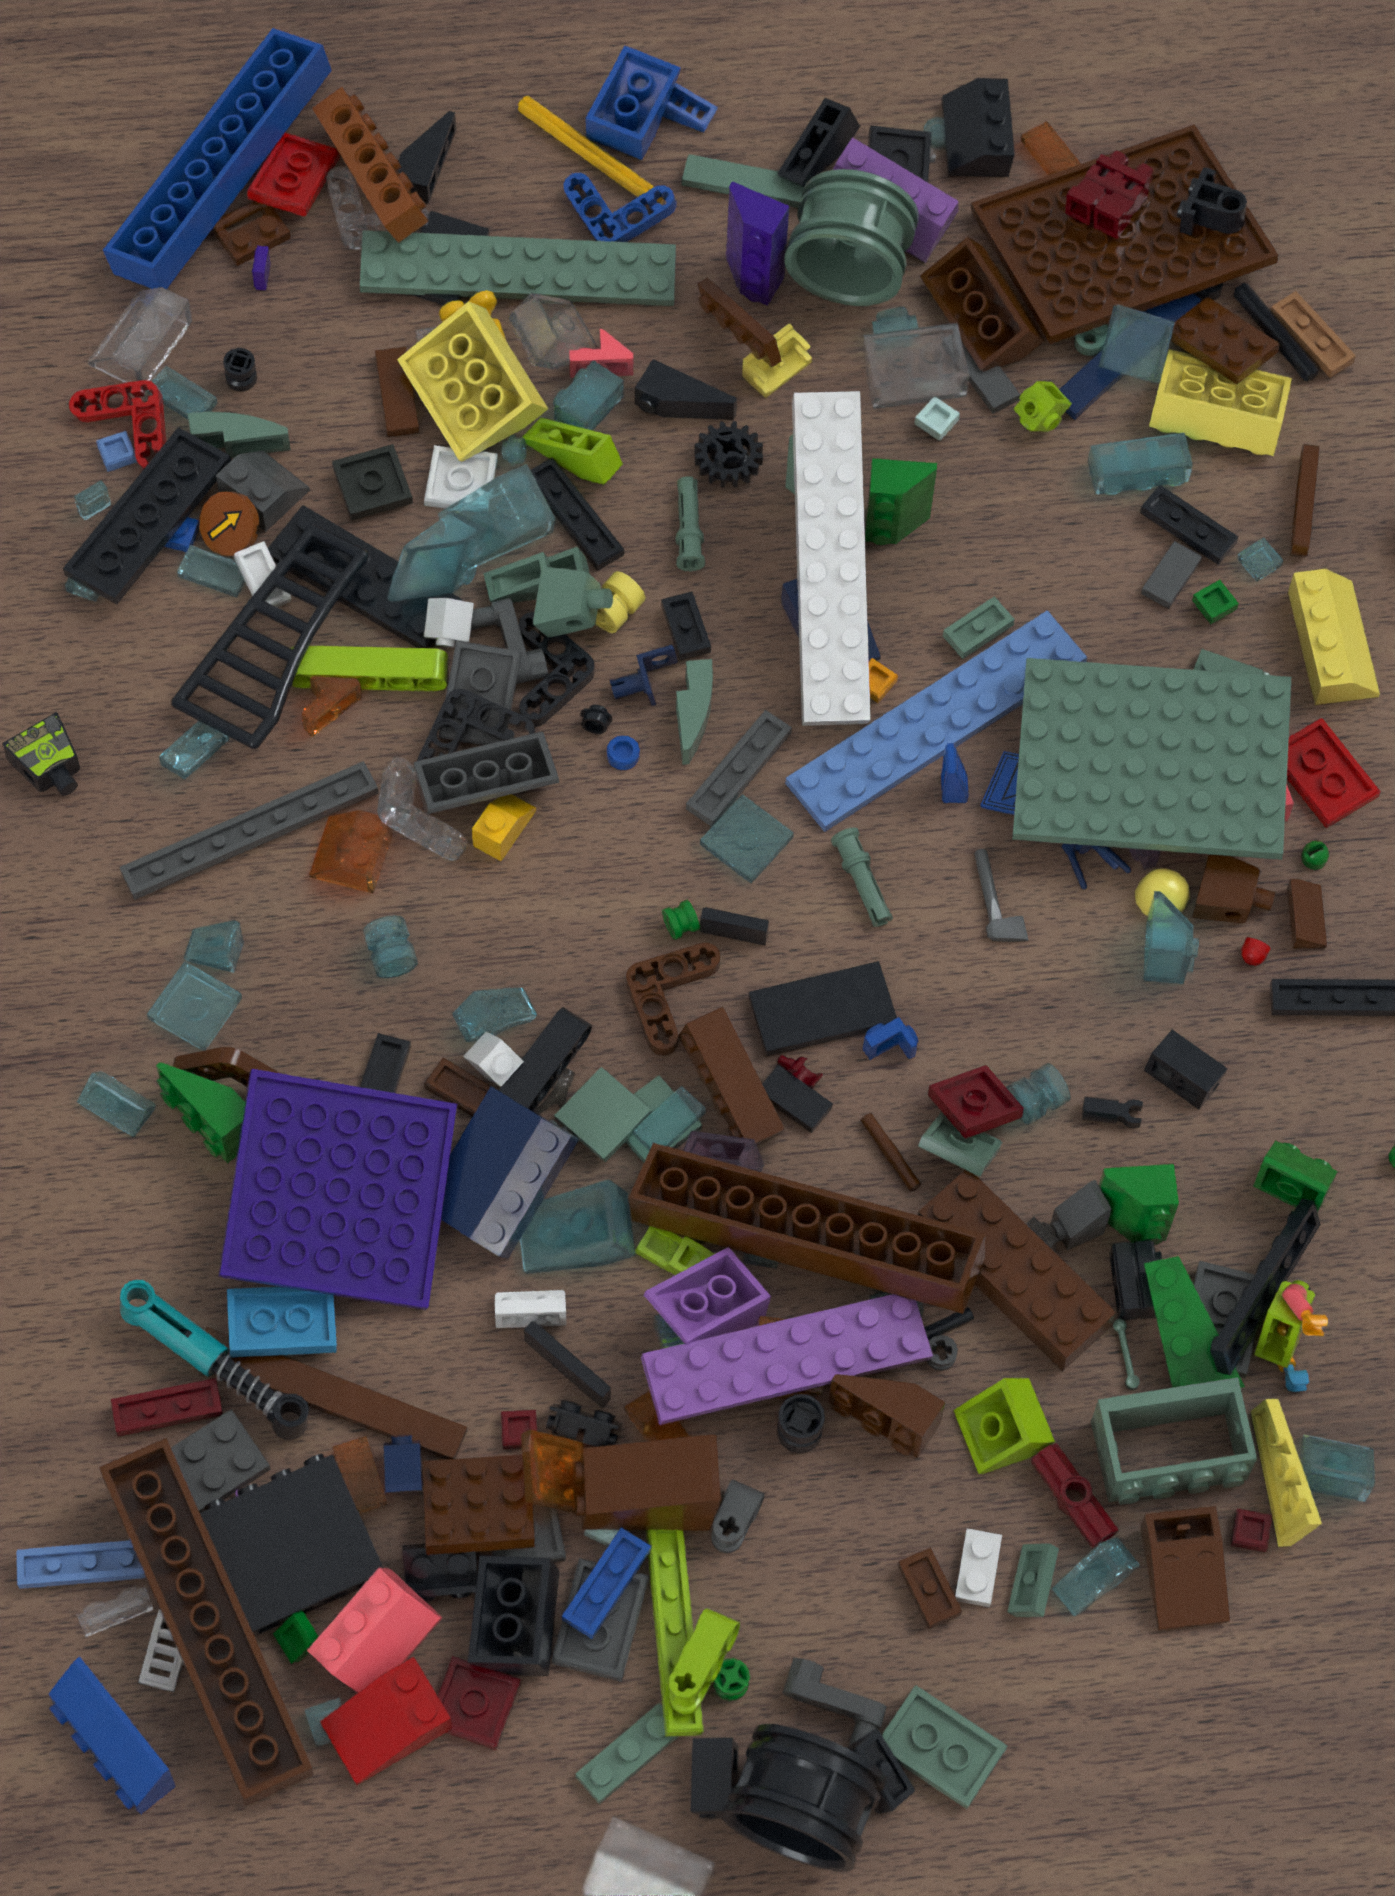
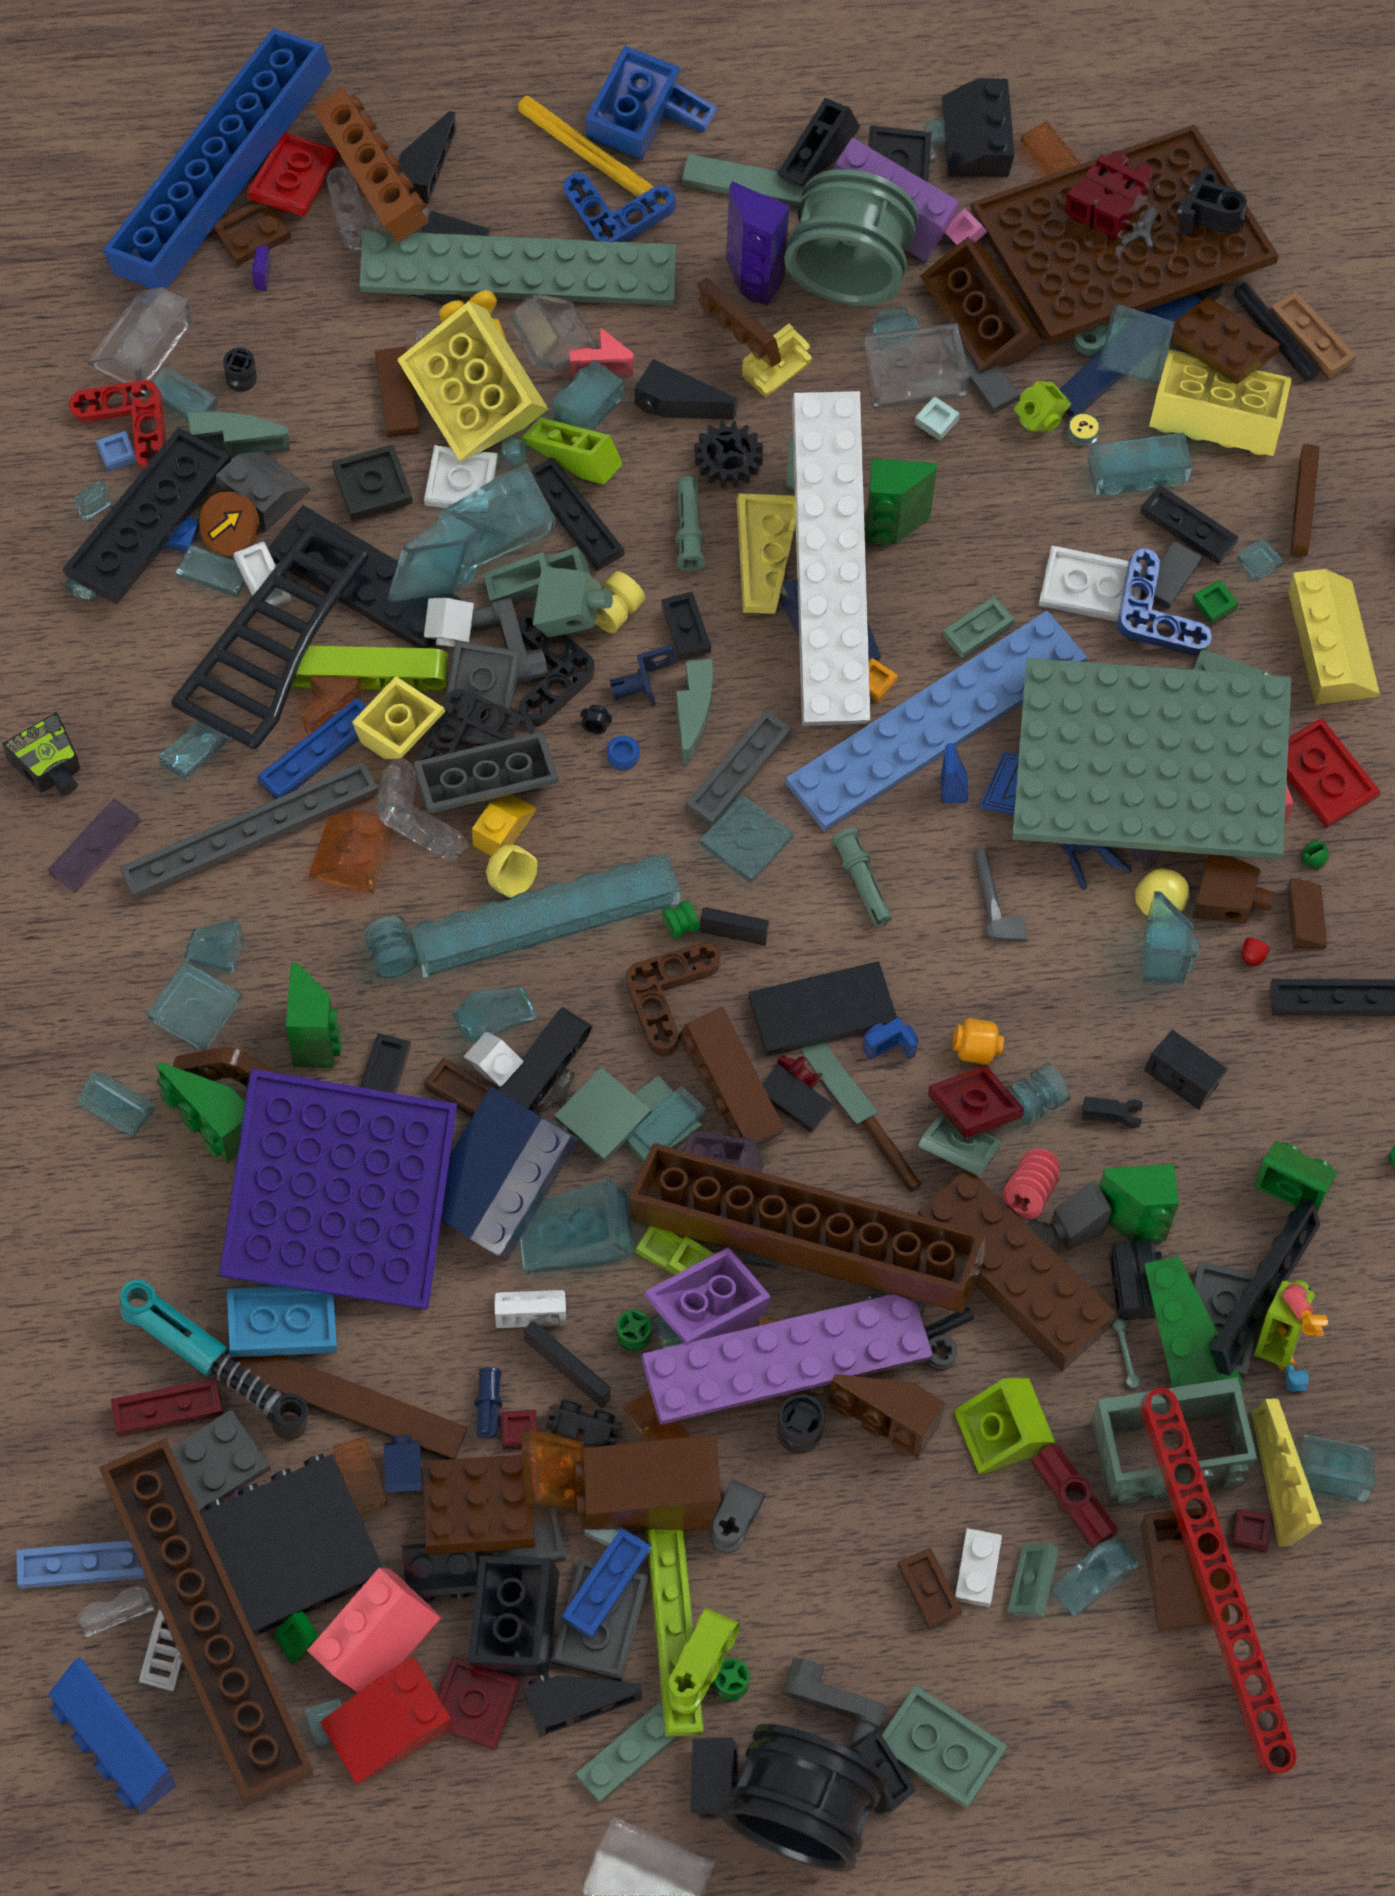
(94, 845): none -> clear purple plate
(311, 1022): none -> green slope
(312, 752): none -> blue tile
(396, 719): none -> light yellow slope
(488, 1402): none -> dark blue axle
(511, 870): none -> light yellow hair
(545, 915): none -> clear light blue brick
(570, 1700): none -> black slope
(633, 1322): none -> green wheel
(765, 540): none -> light yellow wing
(839, 1082): none -> sand green sticker
(964, 226): none -> bright pink plate
(977, 1041): none -> light orange head
(1032, 1183): none -> coral piece
(1083, 429): none -> tile
(1085, 583): none -> white tile
(1143, 228): none -> dark grey bar
(1143, 611): none -> blue beam
(1230, 1594): none -> red beam

